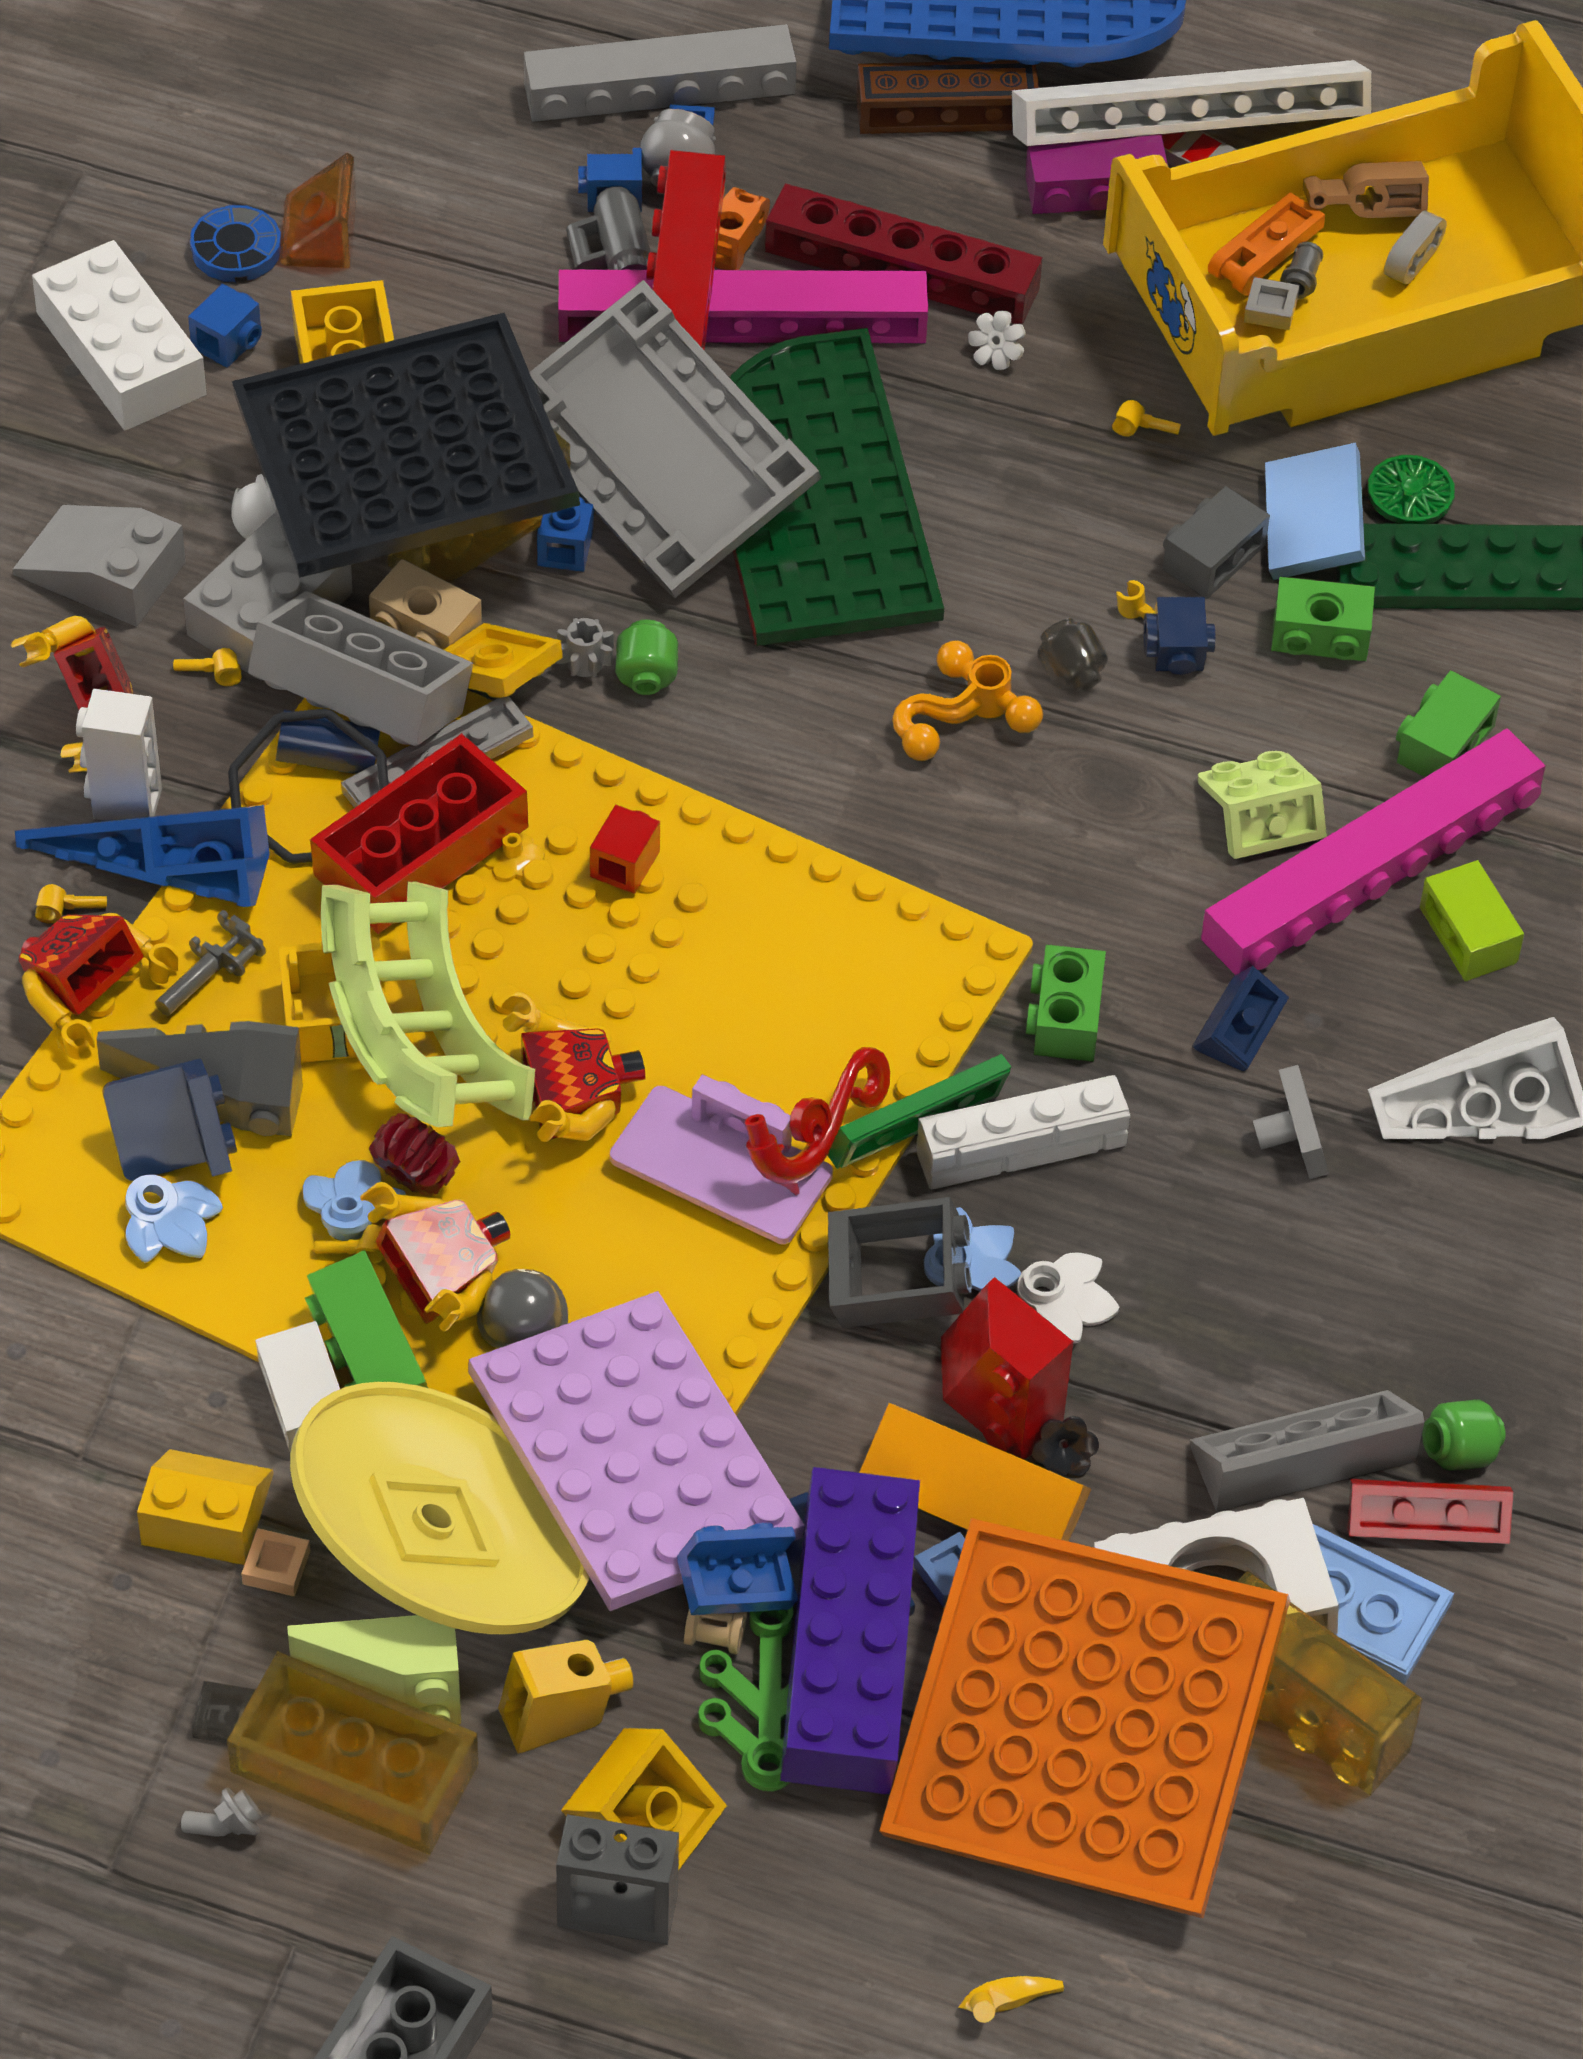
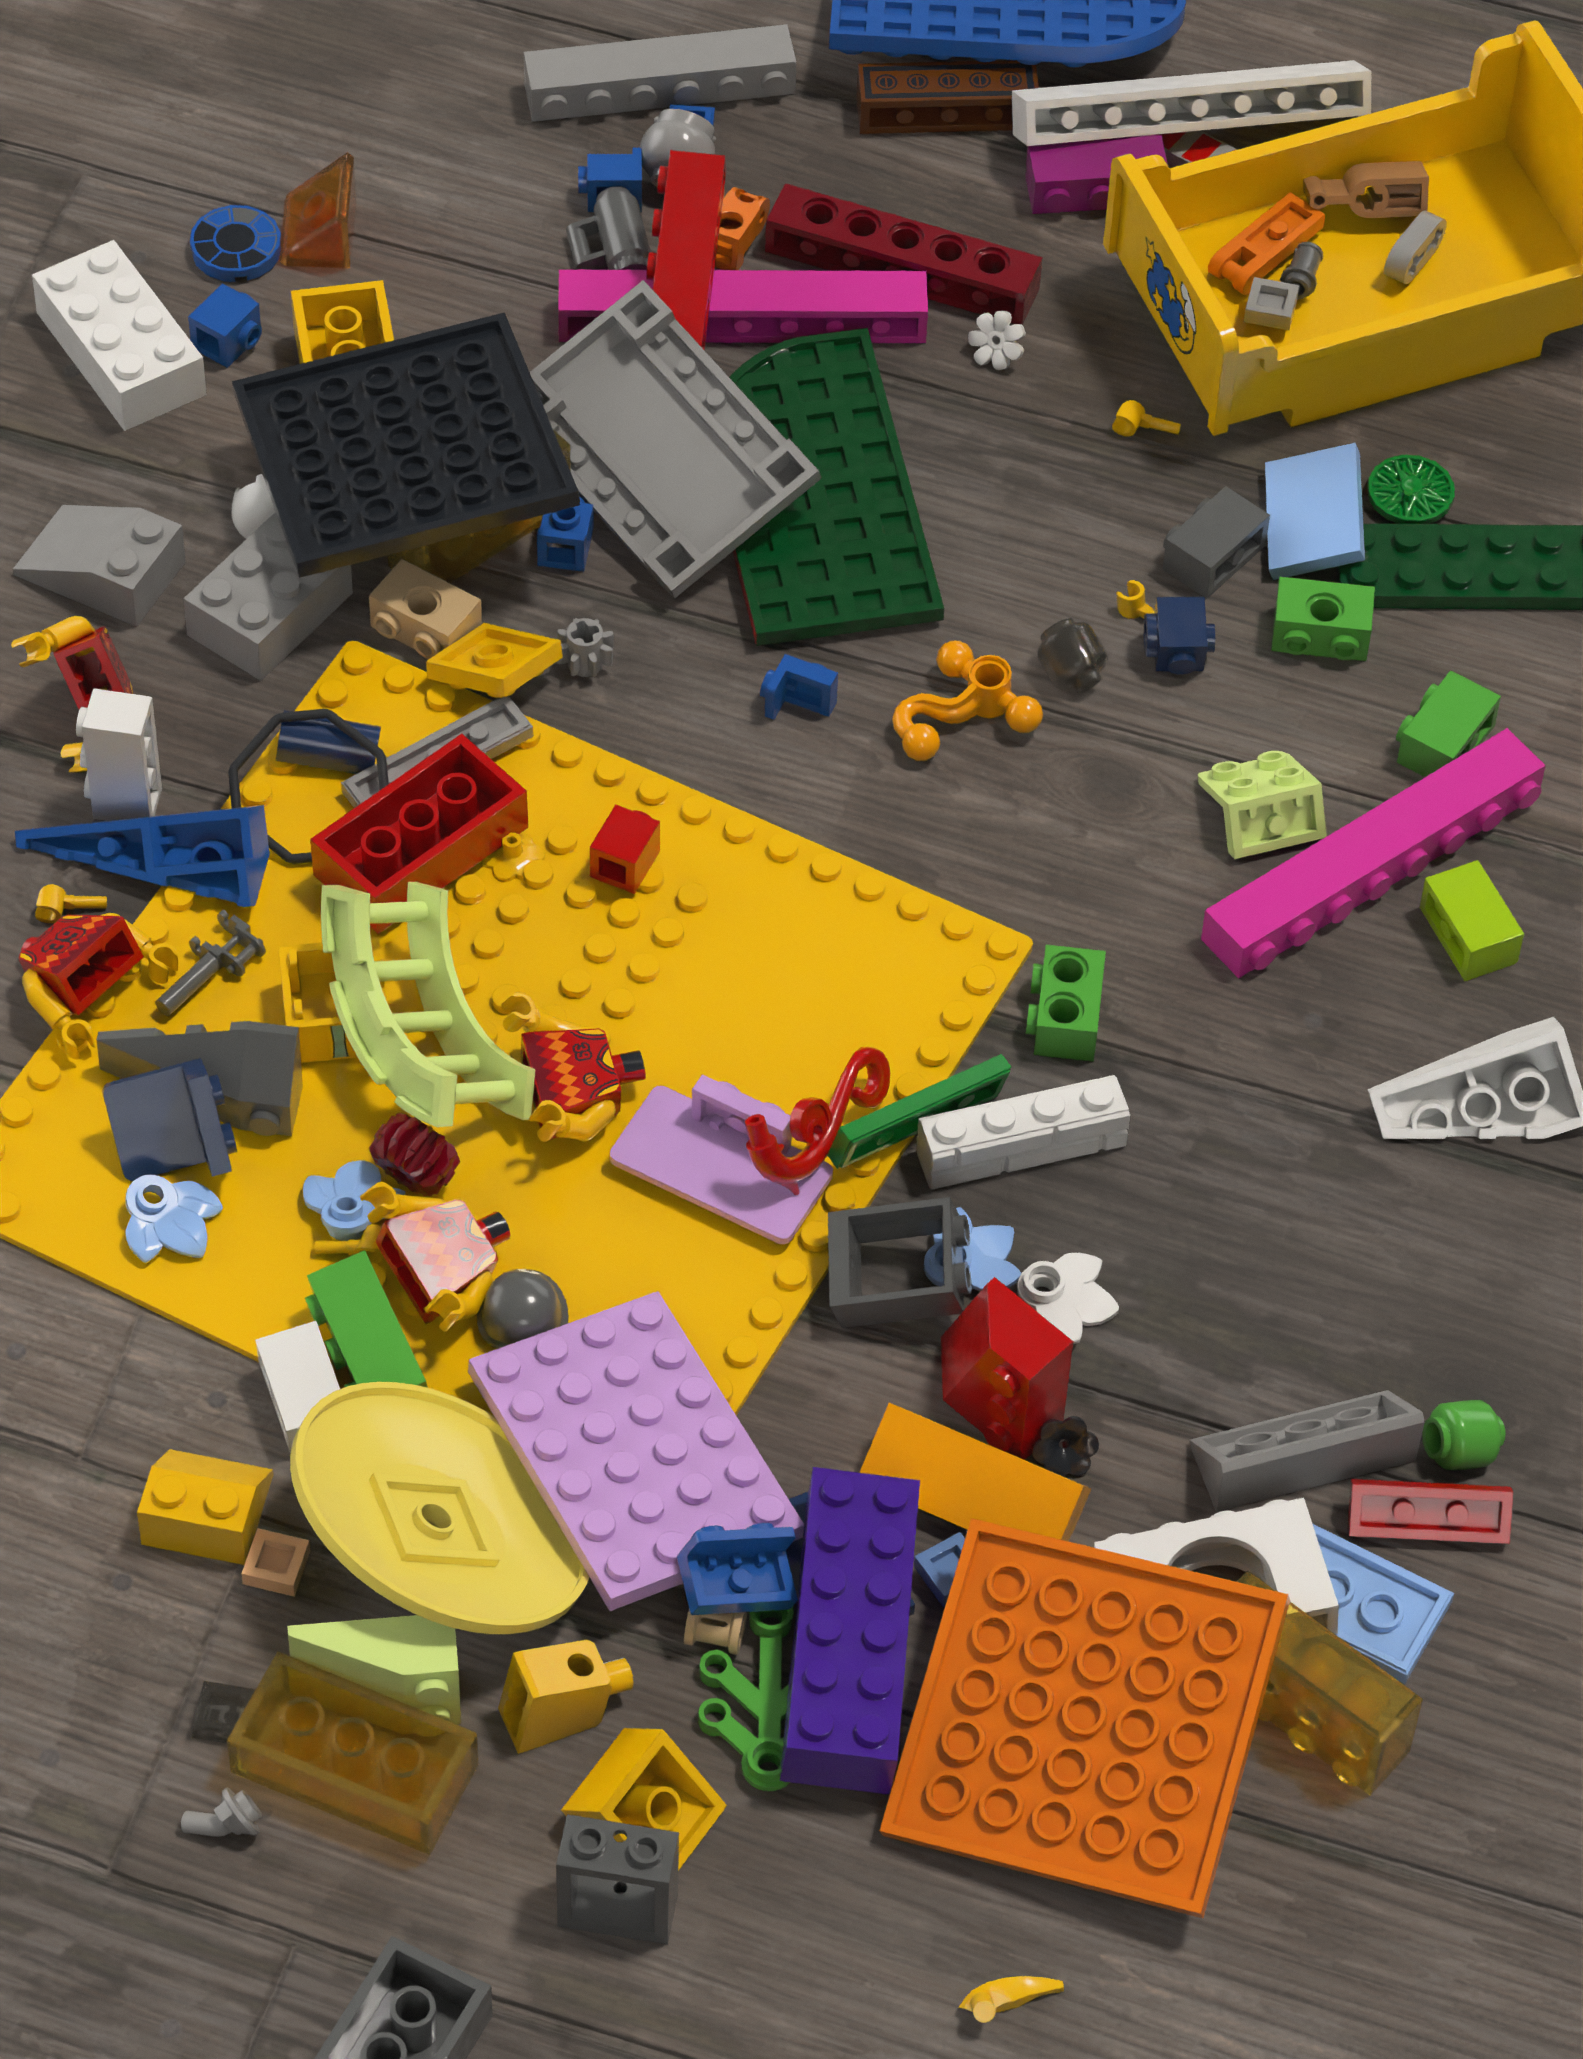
(223, 664): yellow hand -> none
(360, 668): light grey brick -> none
(647, 656): bright green head -> none
(799, 684): none -> blue bracket
(1241, 1019): dark blue slope -> none
(1294, 1124): light grey tile -> none

